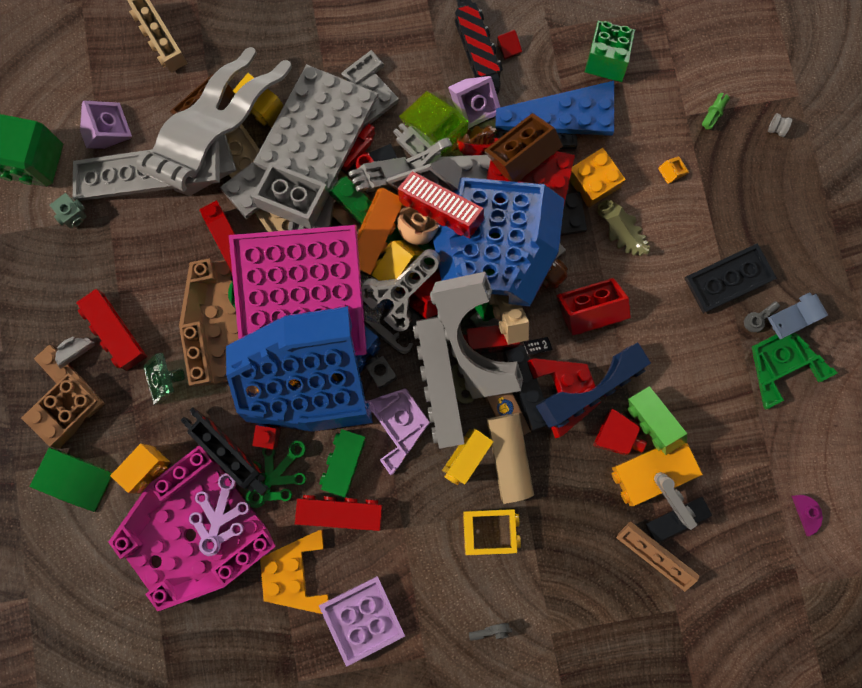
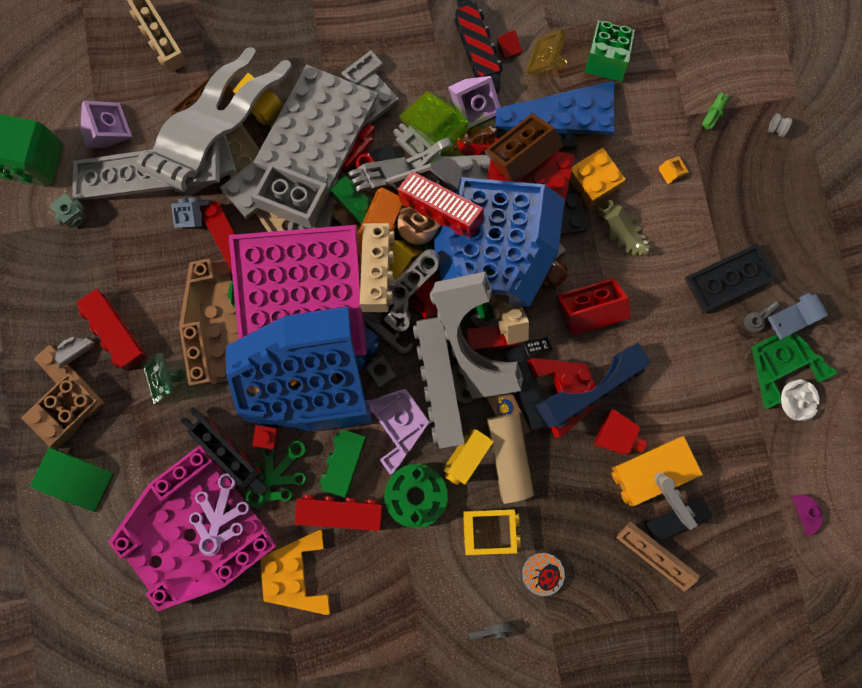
(140, 469): light orange brick -> none
(187, 212): none -> sand blue bracket
(361, 621): lavender plate -> none
(376, 267): none -> tan brick
(416, 514): none -> green piece
(543, 574): none -> tile
(547, 53): none -> clear yellow tile
(657, 421): bright green brick -> none
(800, 400): none -> white tile

